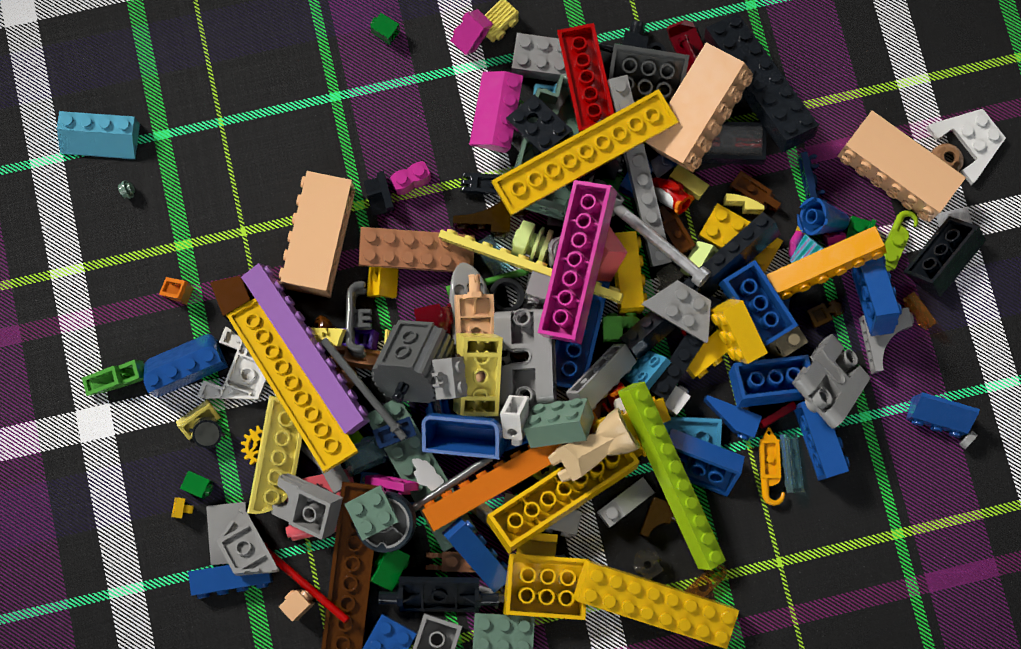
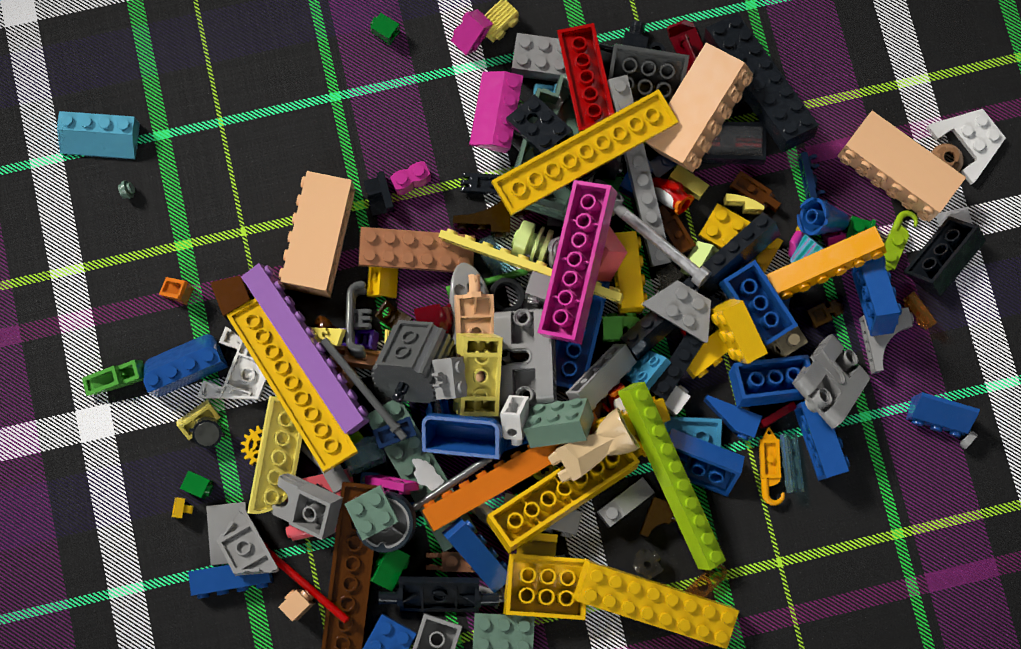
(393, 315): none -> dark brown bracket

